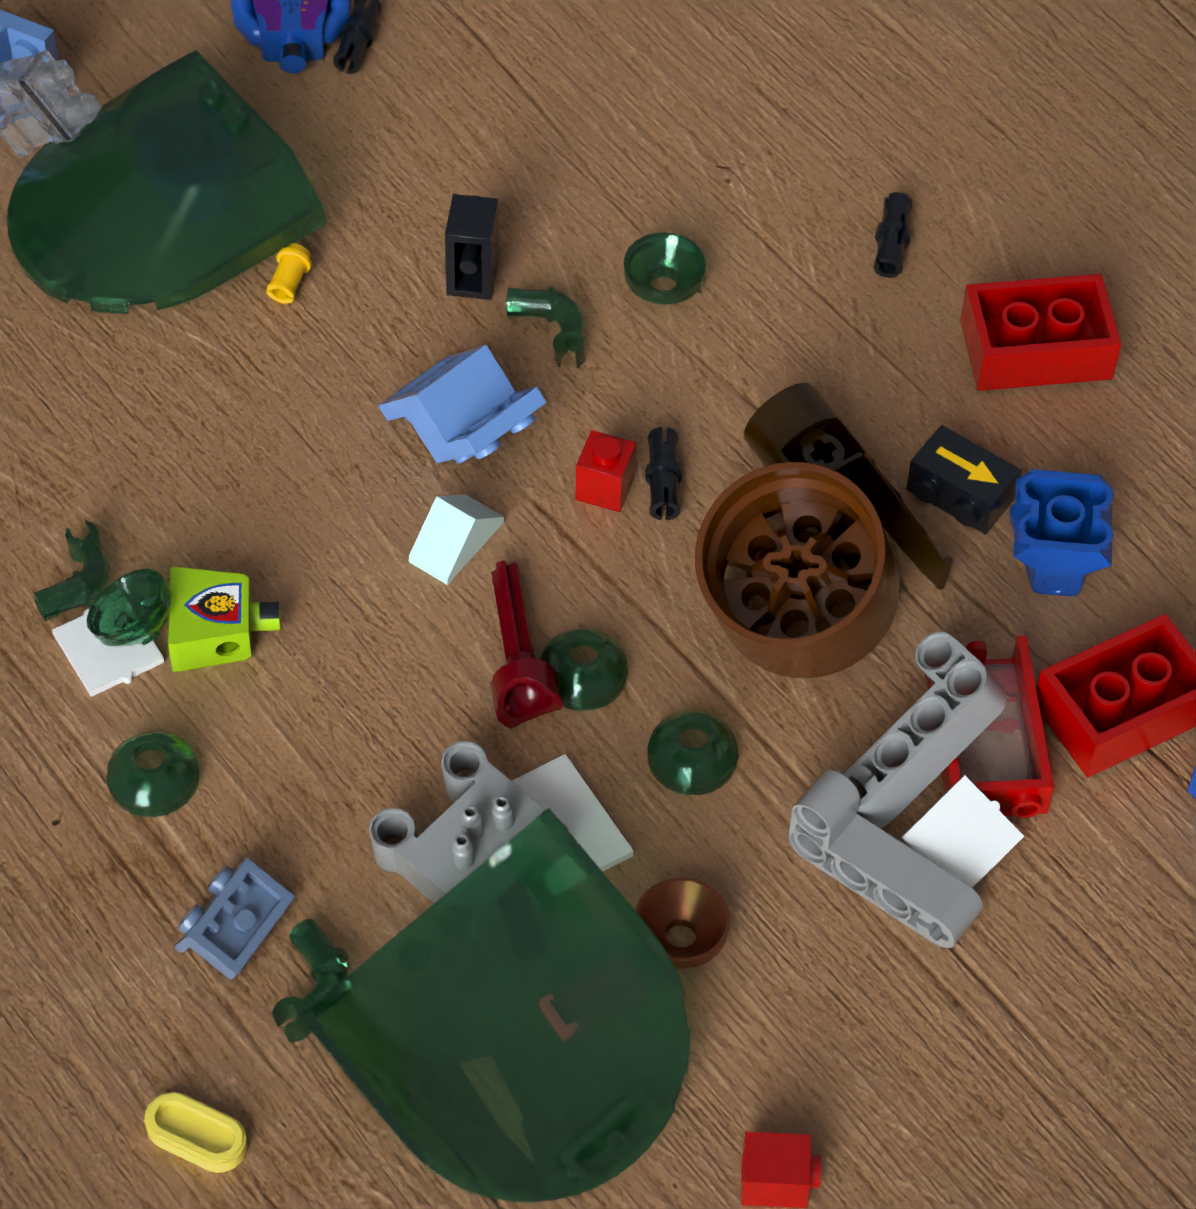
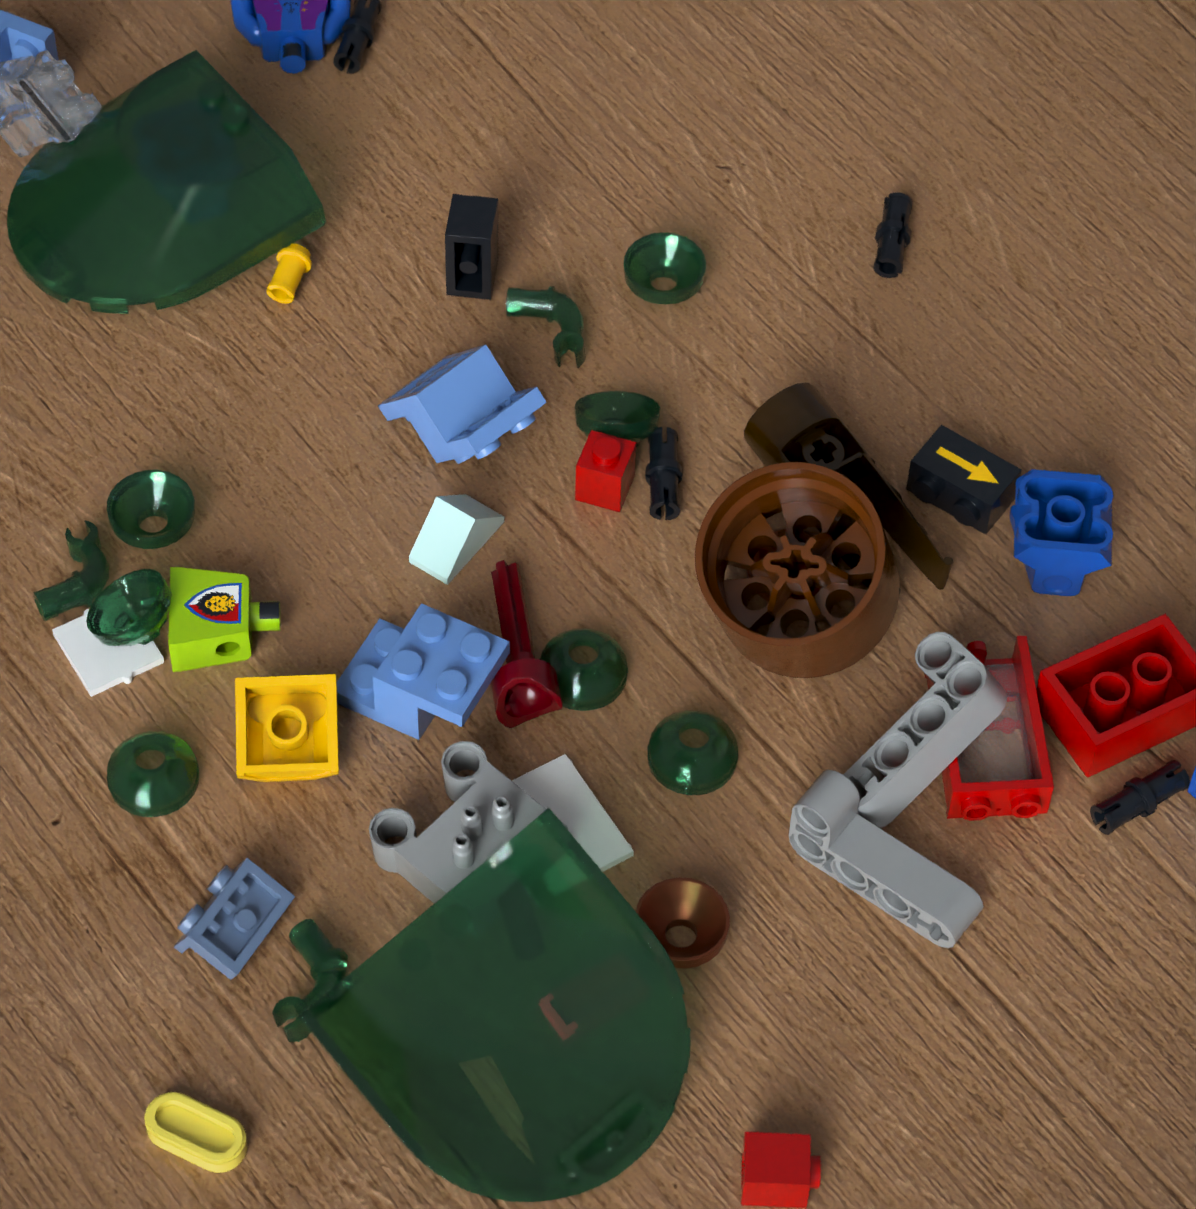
(149, 495): none -> clear green piece
(286, 727): none -> yellow slope
(421, 671): none -> medium blue bracket
(618, 414): none -> clear green piece
(963, 833): white piece -> none
(1040, 332): red brick -> none
(1140, 797): none -> black pin

